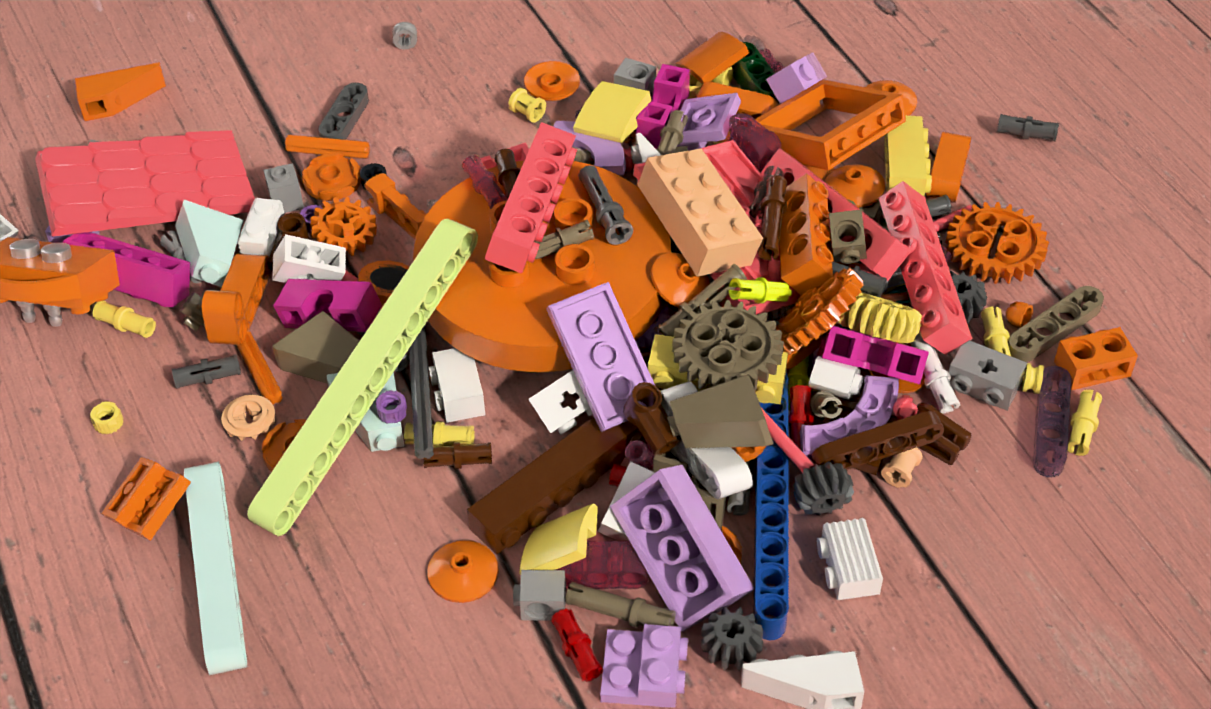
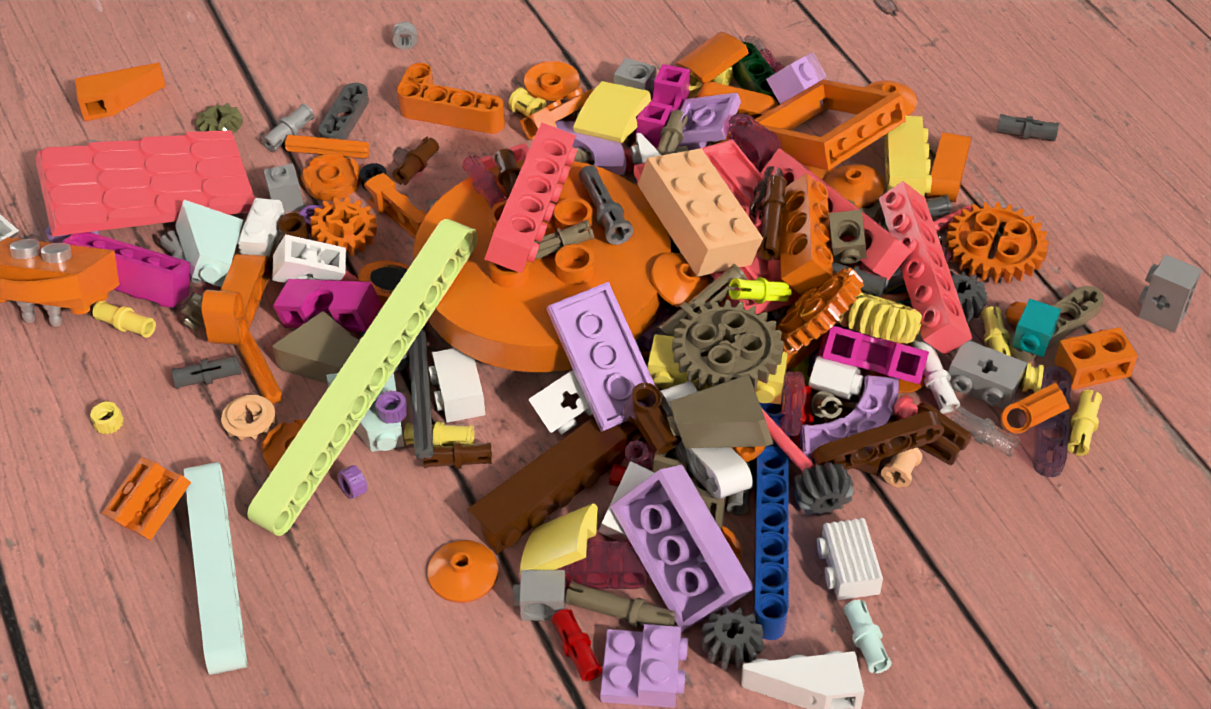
(230, 119): none -> olive gear
(288, 126): none -> light grey pin
(352, 481): none -> medium lavender axle
(415, 161): none -> reddish brown pin
(447, 106): none -> orange beam
(554, 112): none -> orange plate
(792, 403): none -> clear pink axle
(867, 636): none -> light aqua pin
(986, 431): none -> clear pin
(1036, 327): none -> teal brick
(1036, 408): none -> orange piece
(1169, 292): none -> light grey brick

